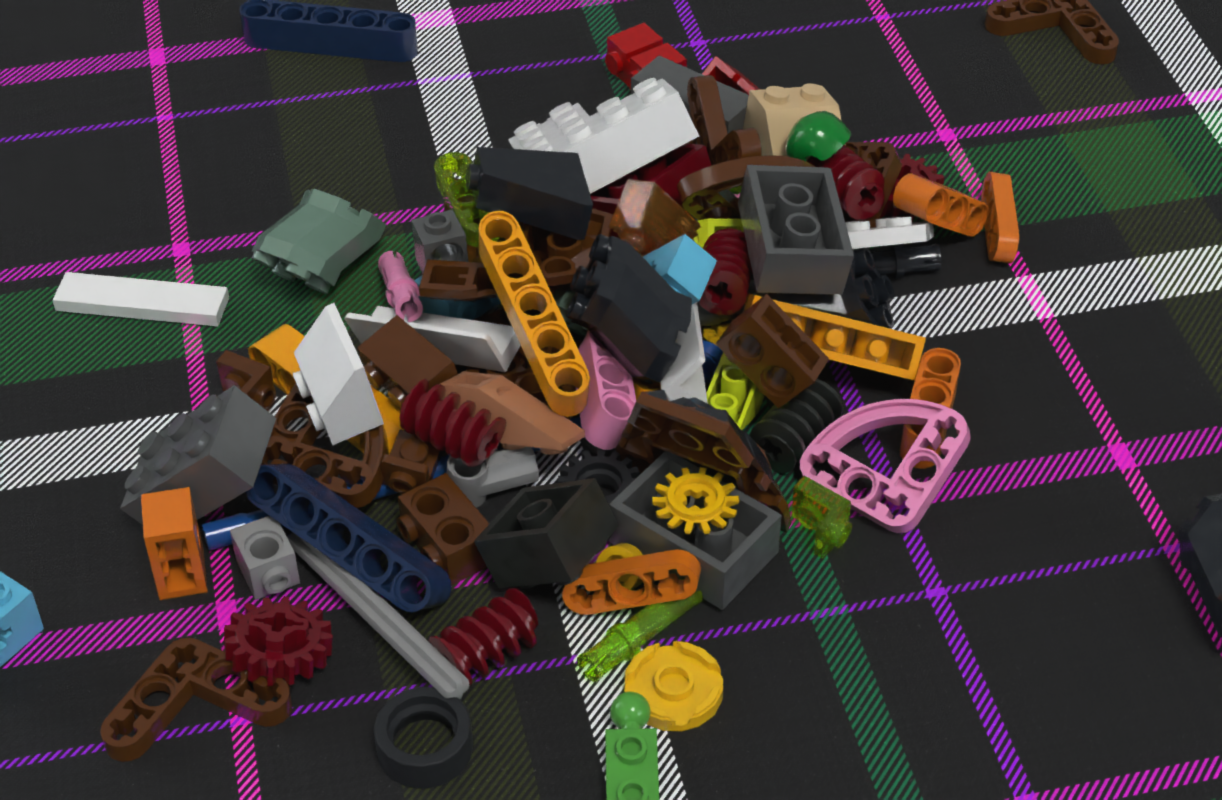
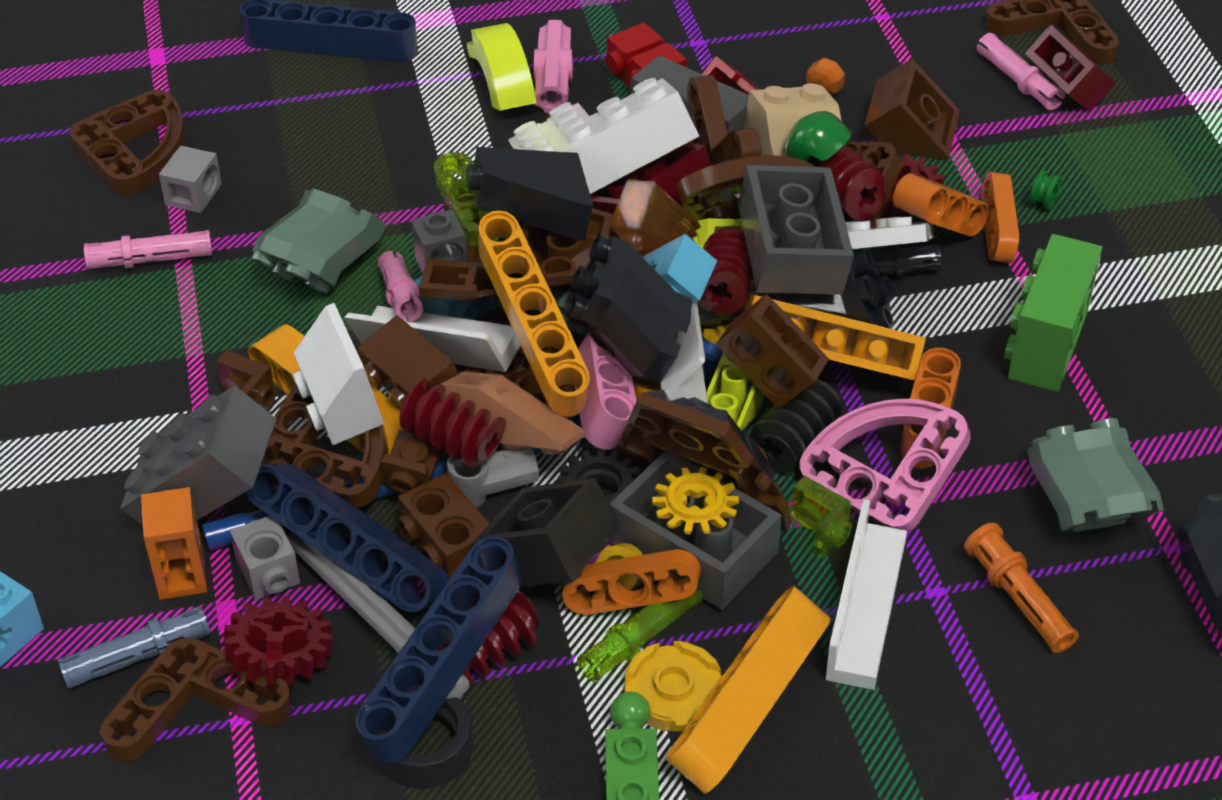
(132, 647): none -> sand blue pin
(141, 299): white tile -> none
(145, 114): none -> reddish brown beam
(149, 249): none -> bright pink pin
(190, 179): none -> light grey brick
(439, 670): none -> dark blue beam
(503, 66): none -> neon yellow arch
(553, 65): none -> bright pink piece
(748, 690): none -> light orange beam
(826, 74): none -> orange tile
(865, 603): none -> white panel
(912, 113): none -> reddish brown slope
(1009, 571): none -> orange pin
(1030, 79): none -> bright pink pin
(1045, 189): none -> green bush
(1052, 312): none -> bright green brick
(1070, 68): none -> dark red brick
(1093, 476): none -> sand green brick

